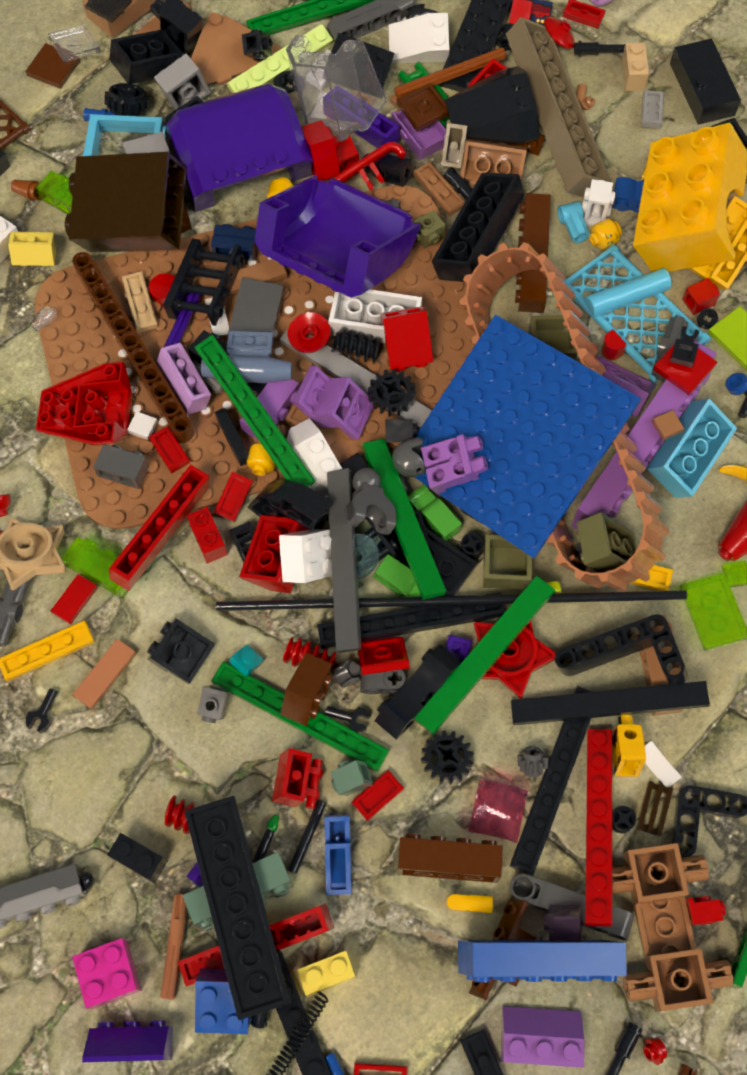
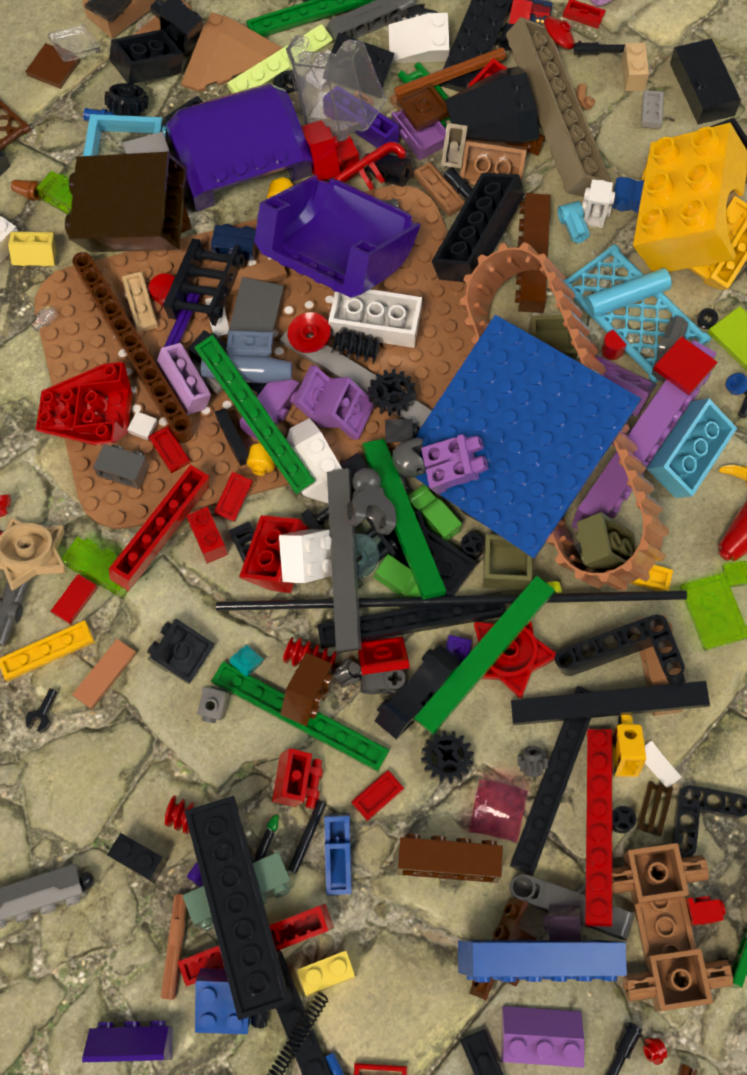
(106, 973): dark pink brick -> none
(182, 82): light grey brick -> none
(257, 45): black brick -> none
(294, 499): black brick -> none
(349, 717): black bar -> none
(351, 777): sand green brick -> none
(407, 338): red panel -> none
(431, 229): olive brick -> none
(472, 903): yellow bar -> none
(605, 234): yellow head -> none
(668, 425): medium nougat tile -> none
(685, 348): black plate -> none
(701, 296): red brick -> none

